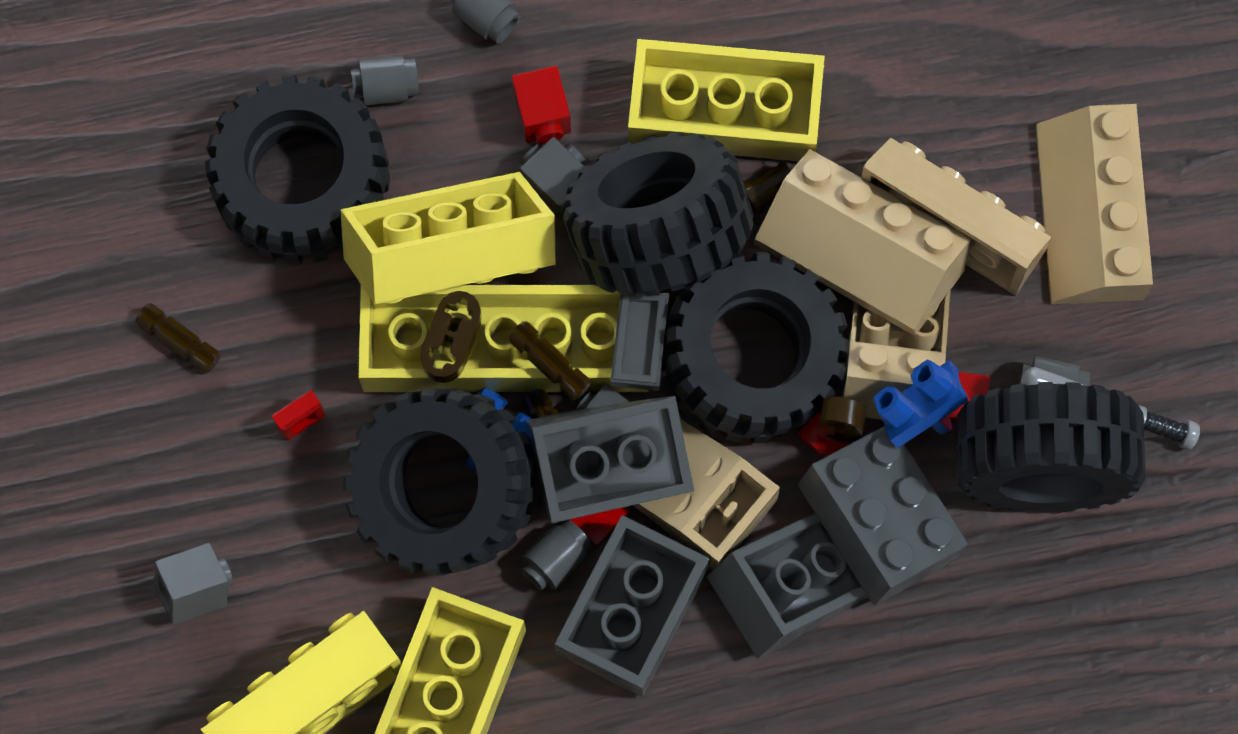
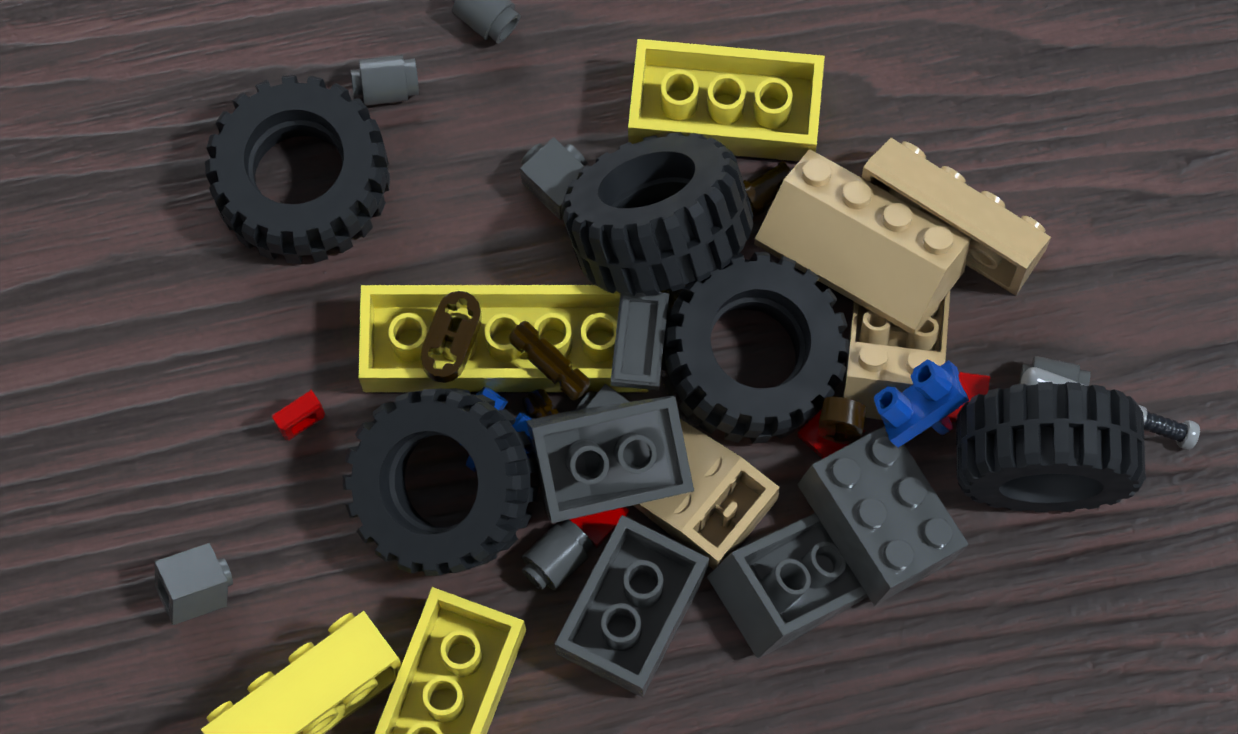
(177, 338): dark brown axle -> none
(448, 237): light yellow brick -> none
(541, 105): red brick -> none
(1094, 206): tan slope -> none

